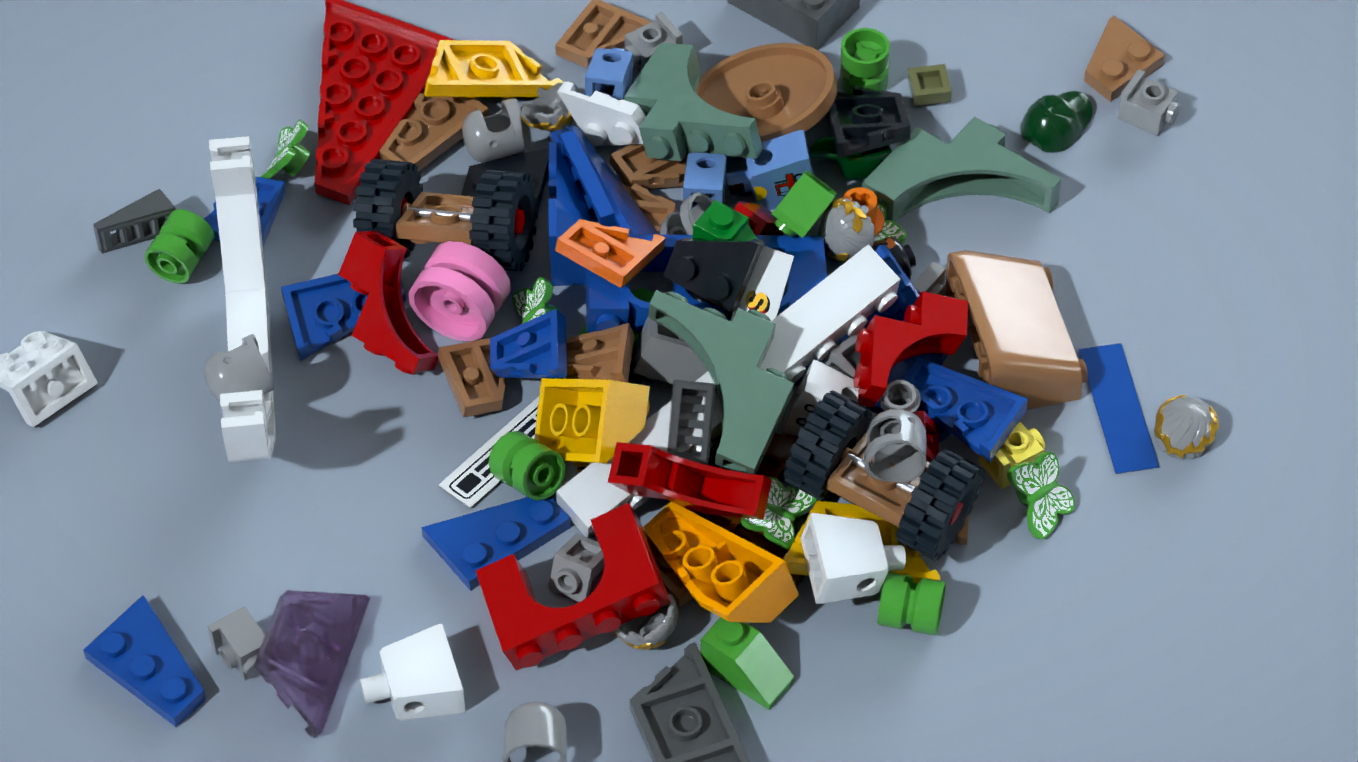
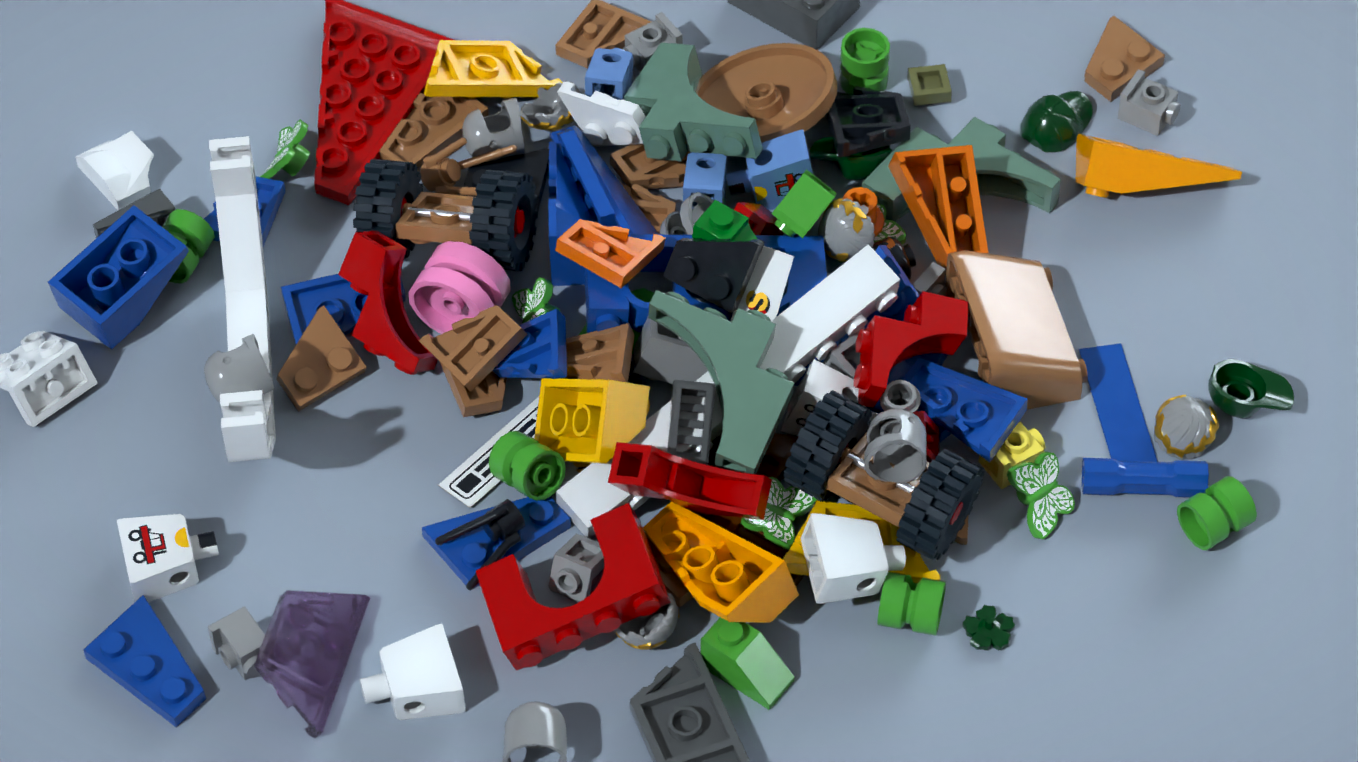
(118, 276): none -> blue slope
(119, 169): none -> white slope
(162, 554): none -> white torso
(319, 362): none -> medium nougat wing
(441, 173): none -> medium nougat plant
(476, 345): none -> medium nougat wing
(499, 523): none -> black plant
(943, 198): none -> orange wedge
(988, 629): none -> dark green plant
(1123, 168): none -> light orange wedge
(1173, 478): none -> blue axle
(1216, 513): none -> bright green wheel
(1245, 388): none -> dark green piece

